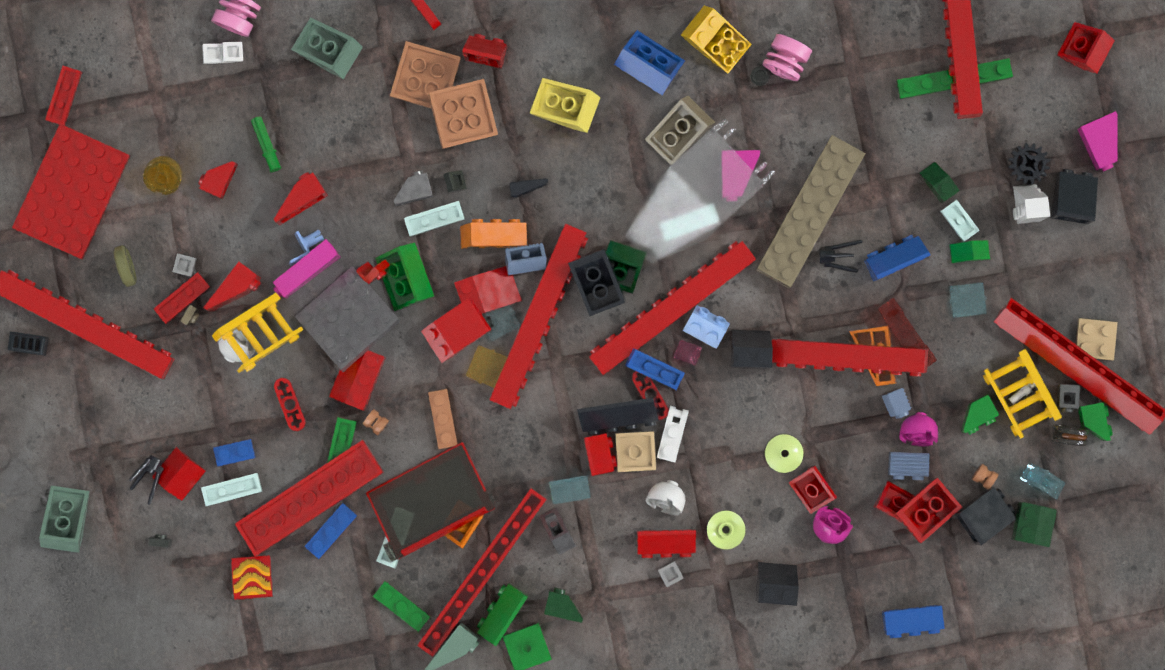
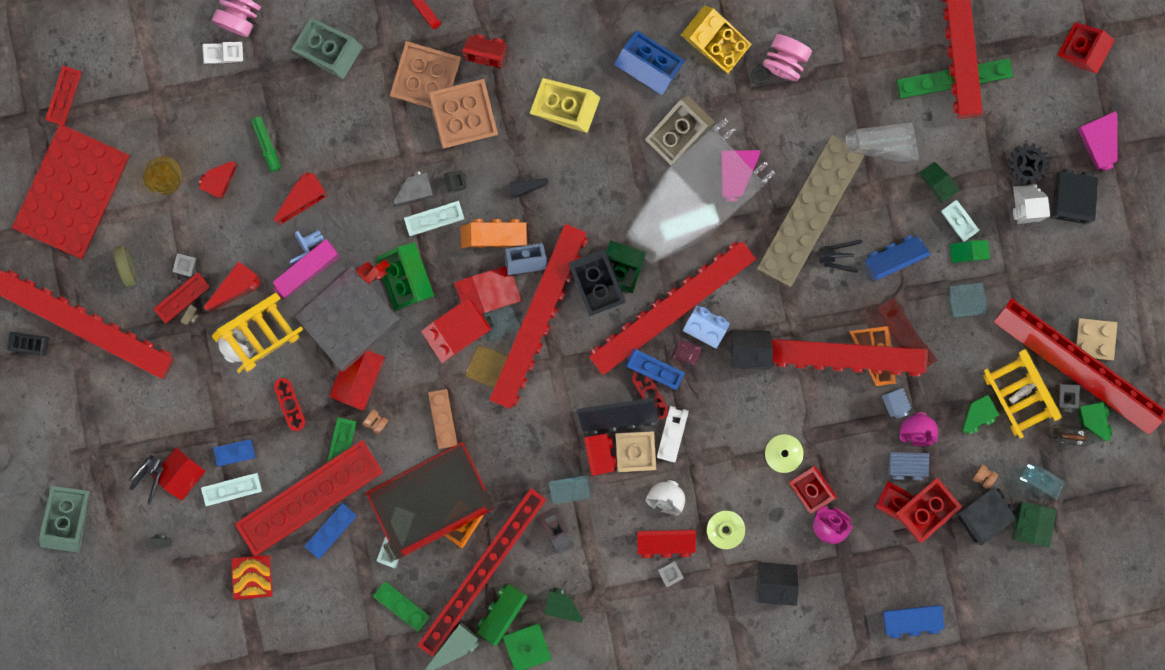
(885, 142): none -> clear slope

